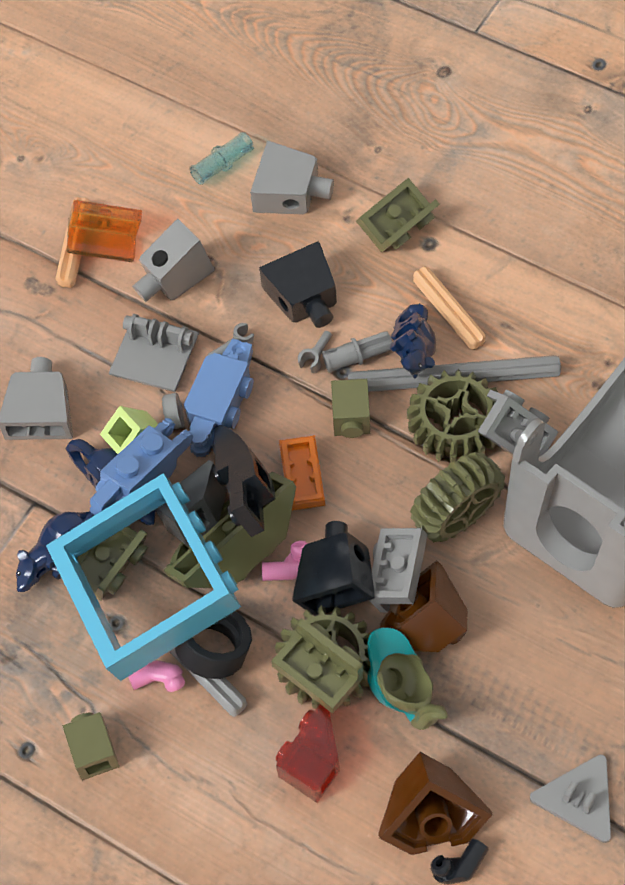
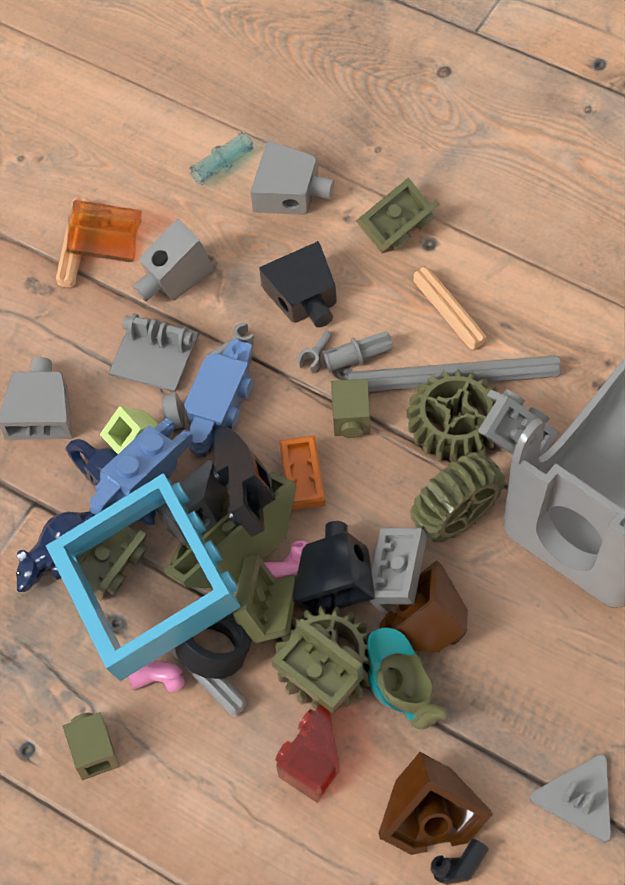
(264, 601): none -> olive bracket
(414, 340): dark blue animal -> none

